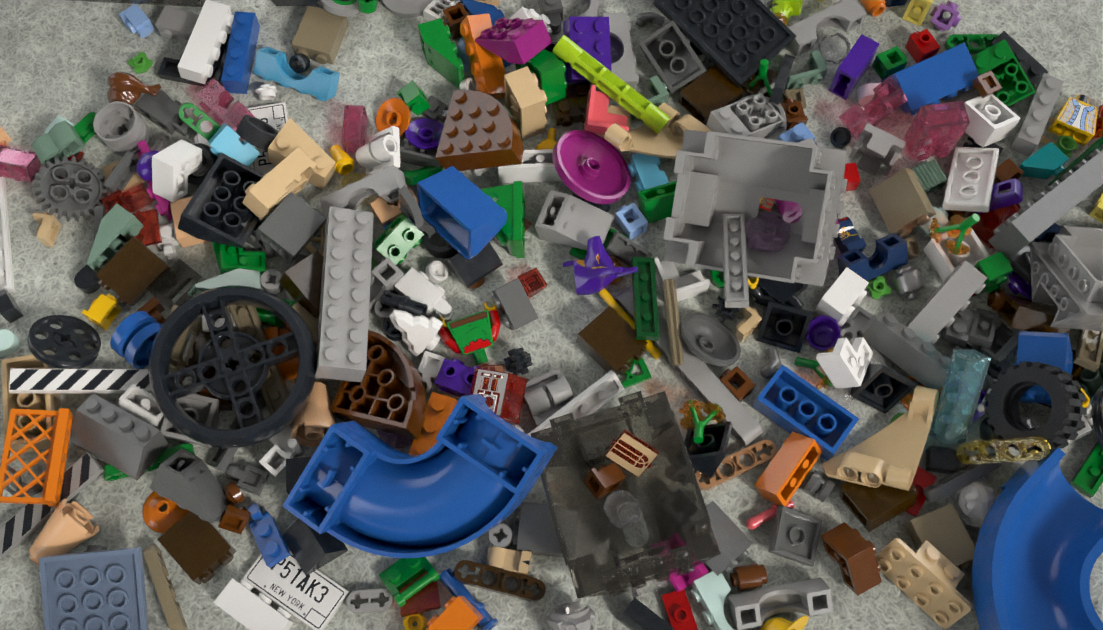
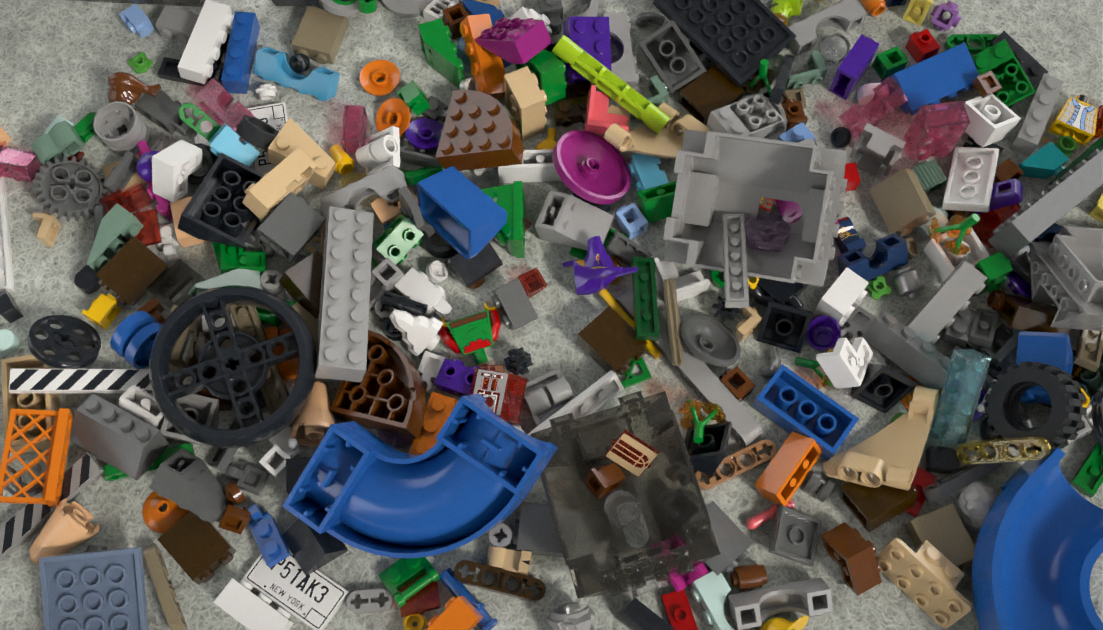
(376, 71): none -> orange dish

